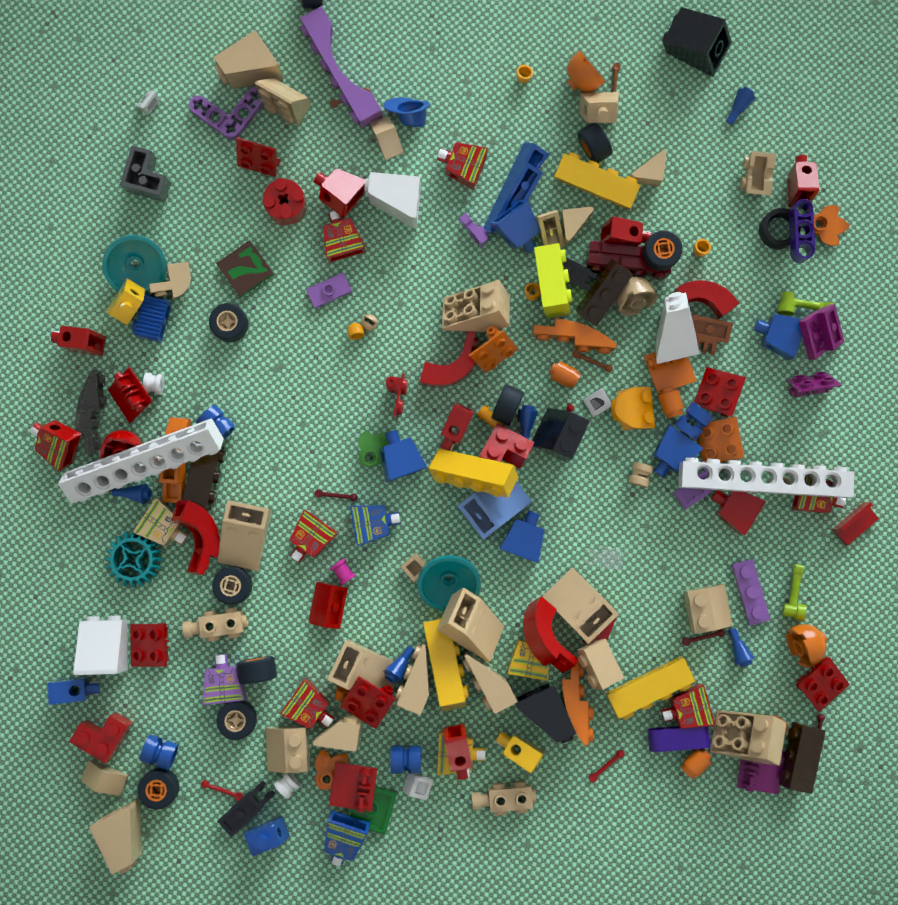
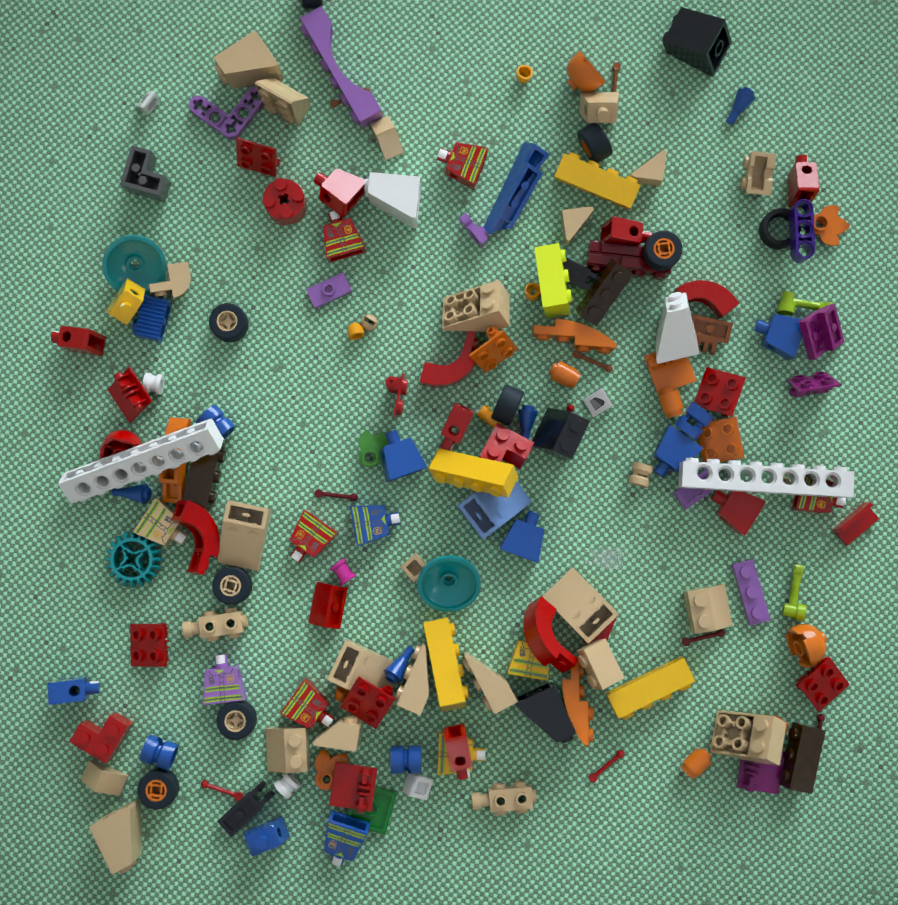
(56, 443): red torso -> none
(91, 403): clear smoke slope -> none
(102, 646): white slope -> none
(245, 268): reddish brown tile -> none
(256, 670): black wheel -> none
(410, 111): blue piece -> none
(471, 624): tan slope -> none
(517, 226): blue torso -> none
(529, 755): yellow torso -> none
(550, 228): tan slope -> none
(634, 408): light orange slope -> none
(636, 295): tan cylinder -> none
(675, 738): dark purple beam -> none
(690, 708): red torso -> none
(701, 247): light orange hinge -> none
(741, 653): blue cone -> none

